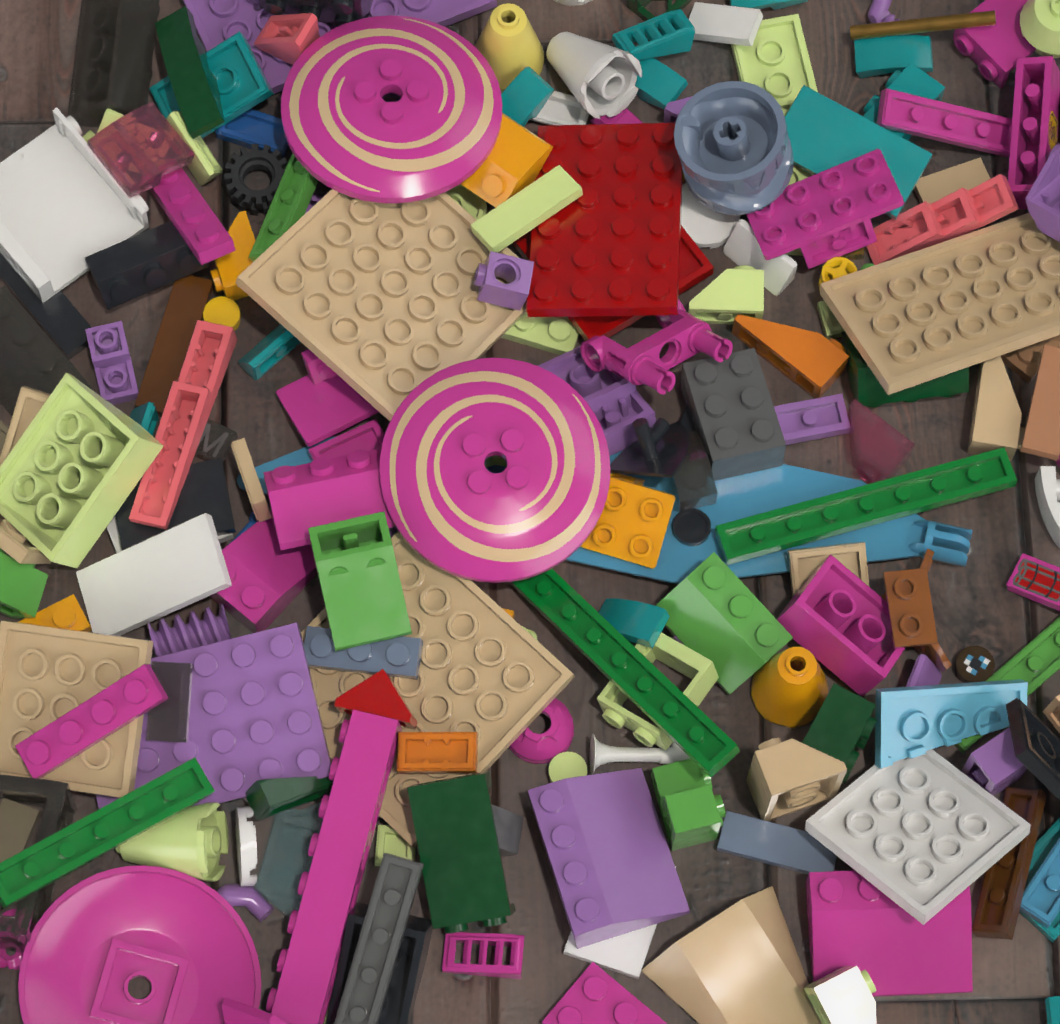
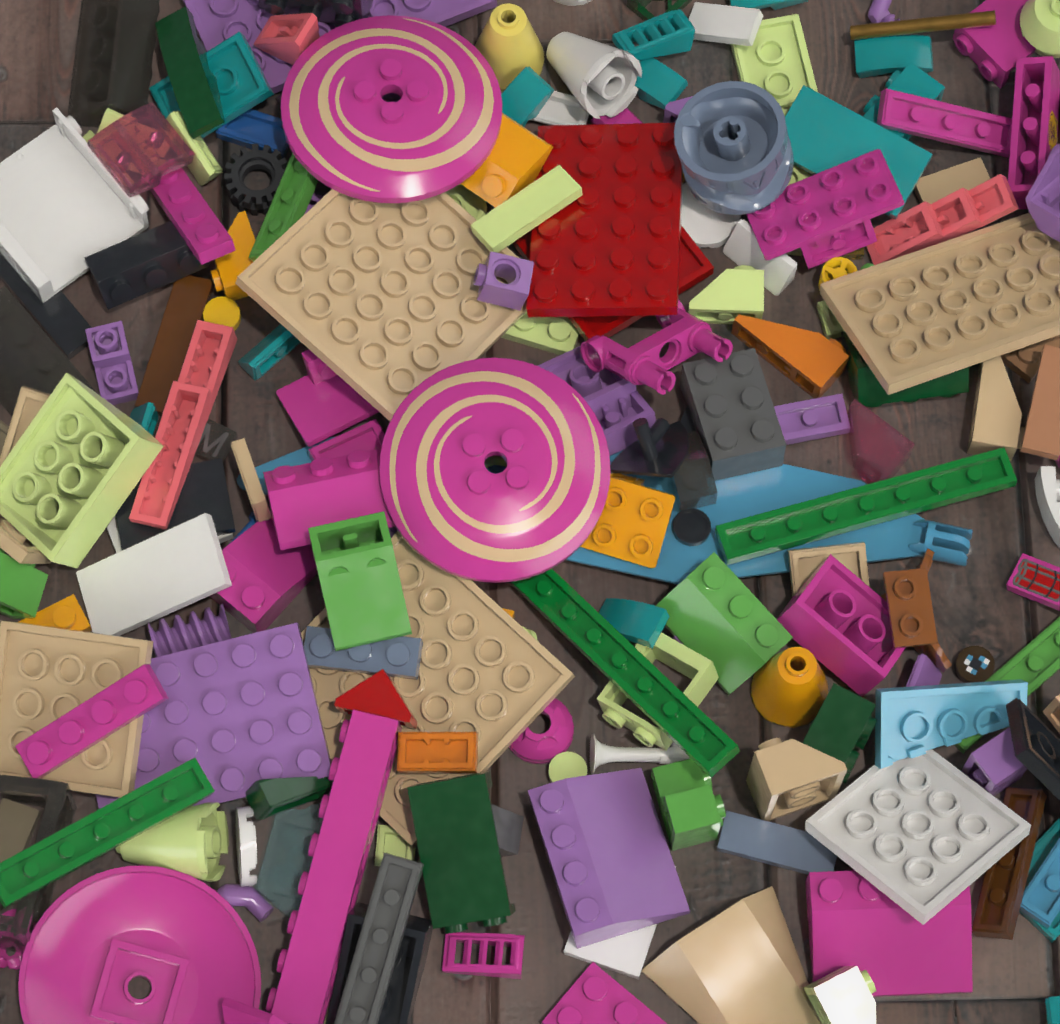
(171, 718): clear smoke tile -> none

